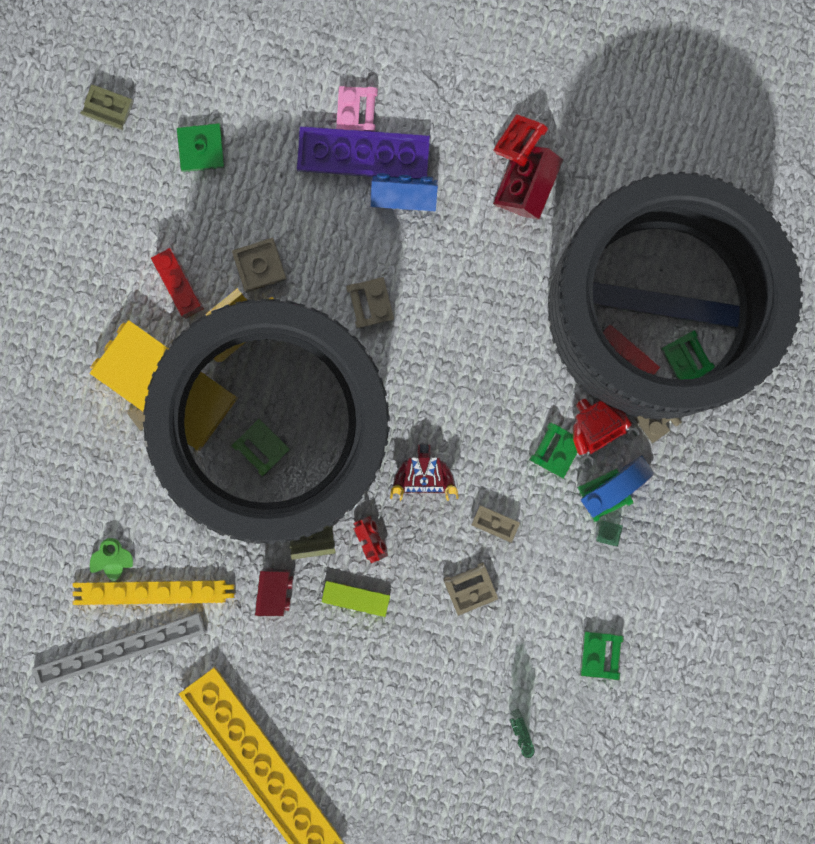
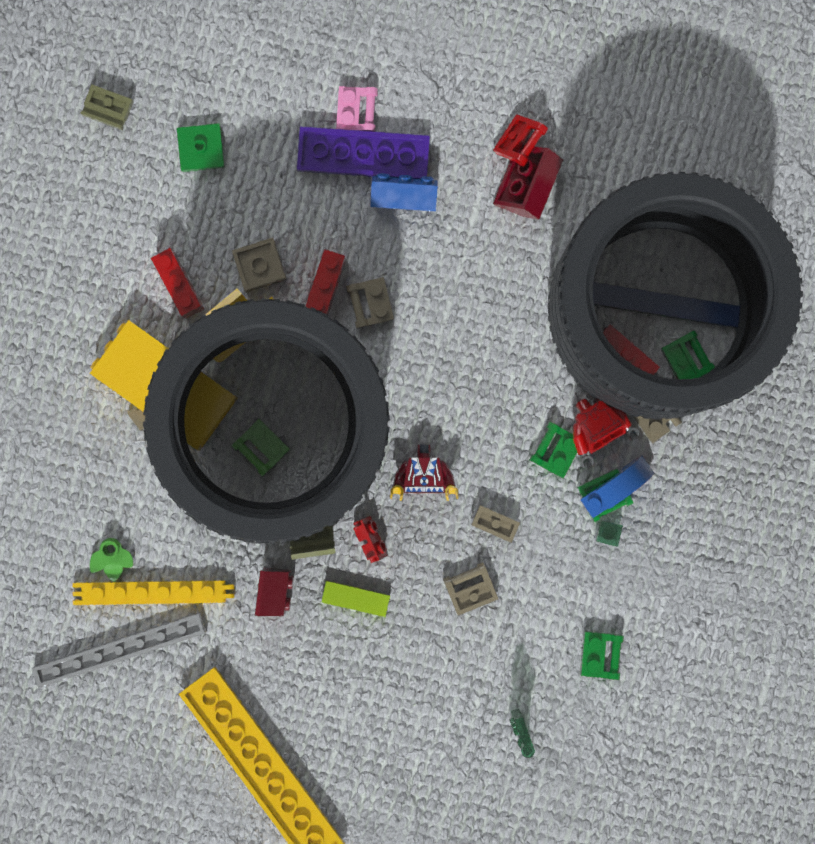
(326, 281): none -> red brick

